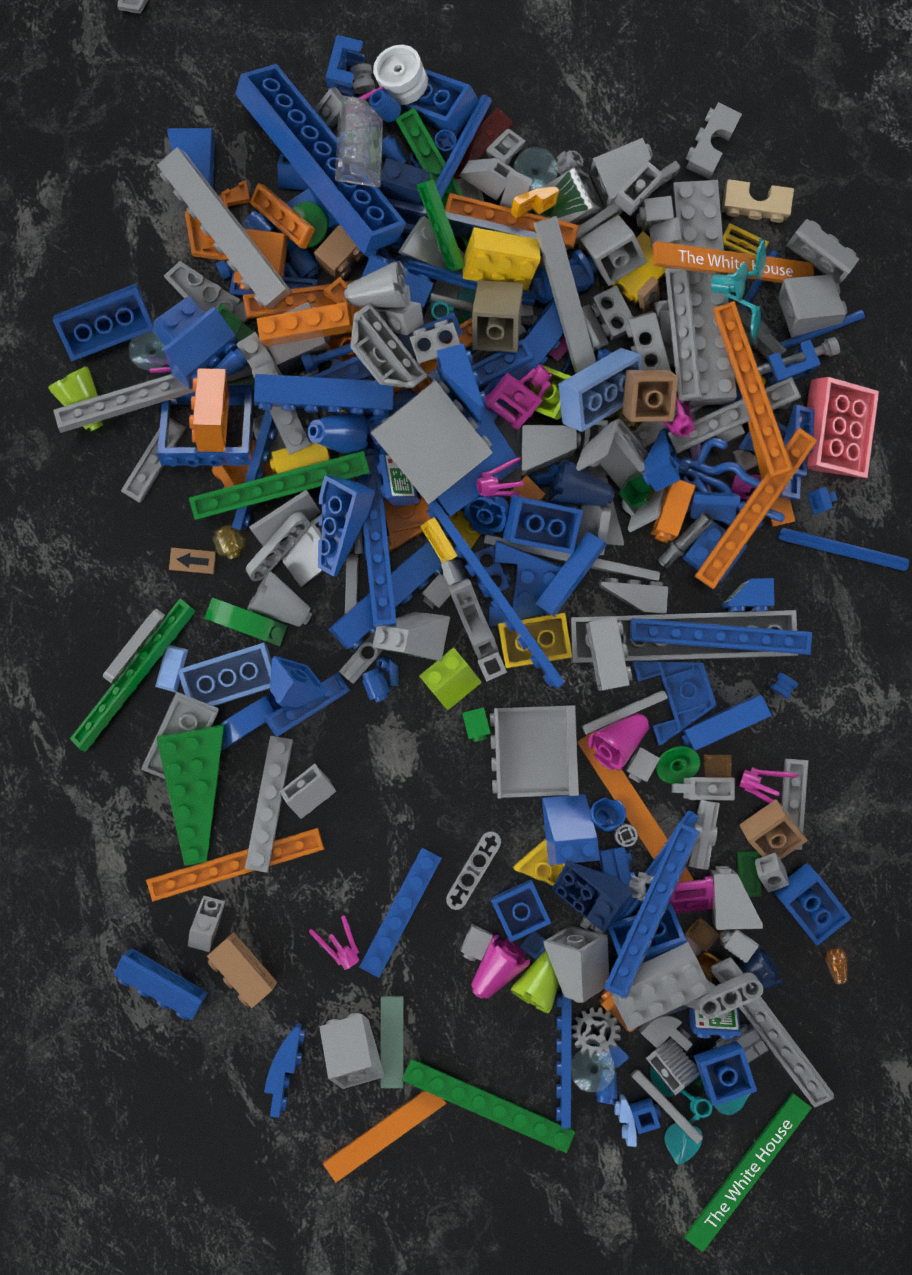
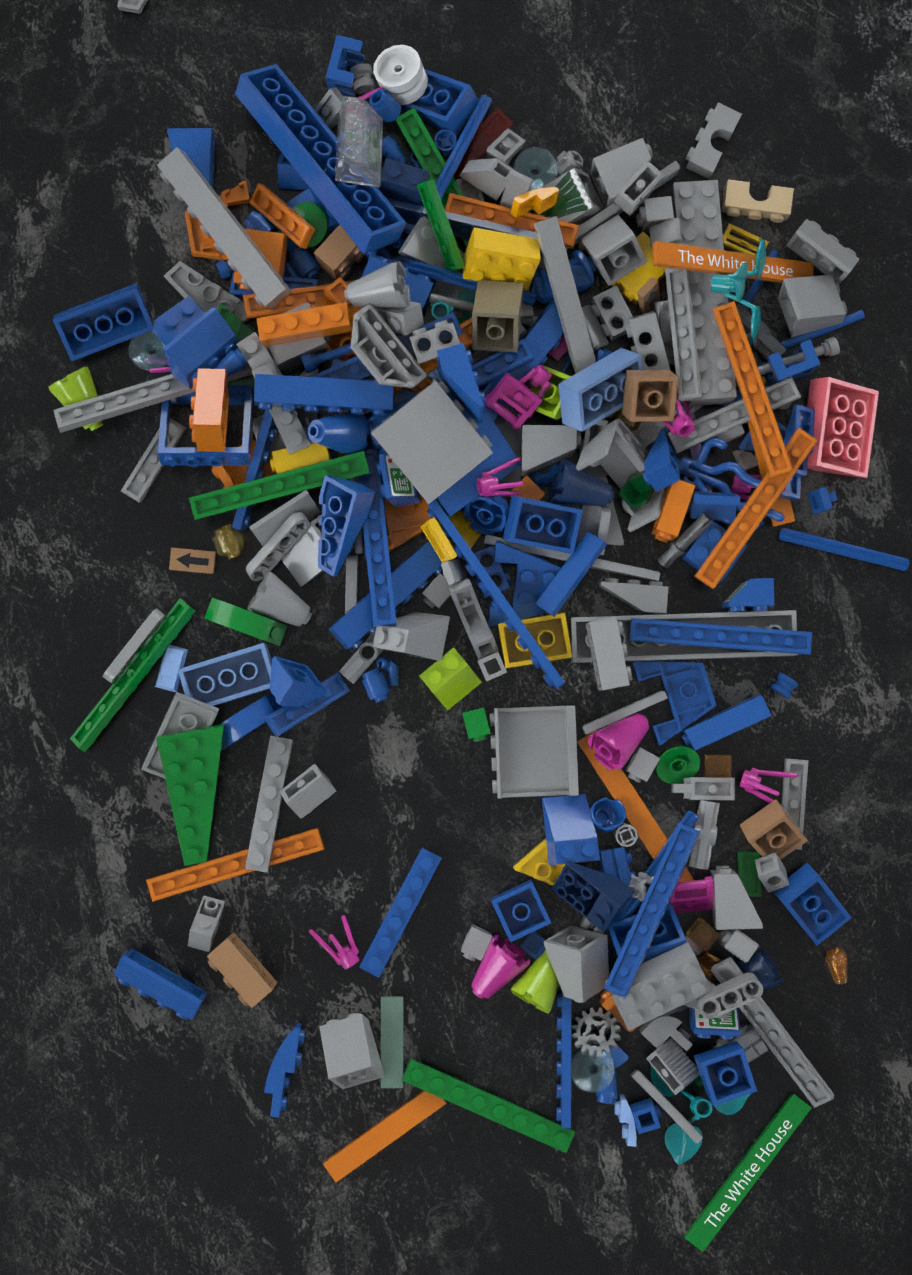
(470, 868): light grey beam -> none

